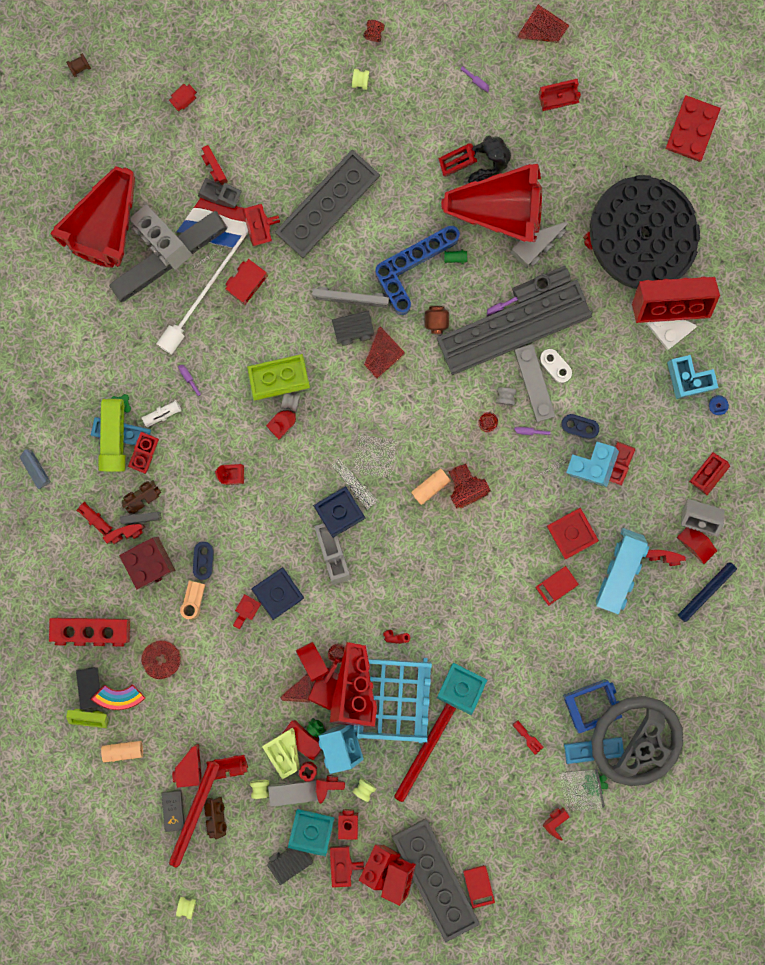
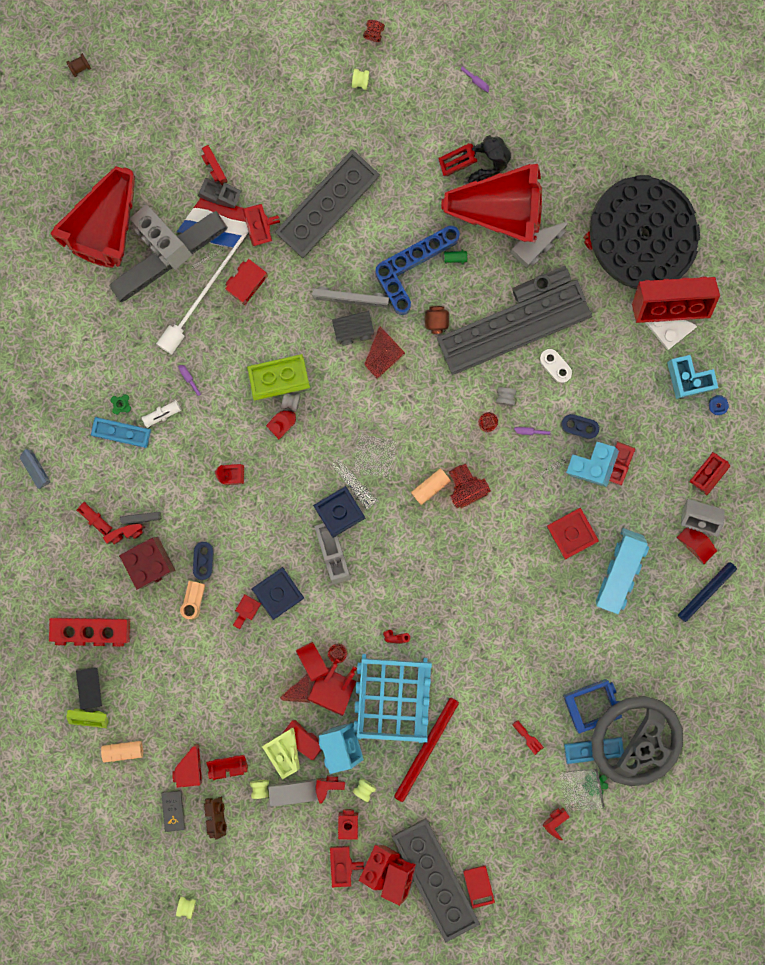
(112, 436): lime beam -> none
(117, 699): tile -> none
(143, 452): red slope -> none
(146, 491): reddish brown hinge -> none
(171, 655): clear red plate -> none
(183, 97): red brick -> none
(194, 814): red axle -> none
(288, 864): dark grey brick -> none
(311, 766): red bush -> none
(311, 832): teal plate -> none
(315, 727): green plate -> none
(353, 694): red wedge -> none
(462, 689): teal plate -> none
(500, 306): medium lavender piece -> none
(534, 383): light grey plate -> none
(543, 26): clear red wing -> none
(558, 585): red piece -> none
(559, 95): red hinge -> none
(668, 557): red slope -> none
(693, 128): red plate -> none

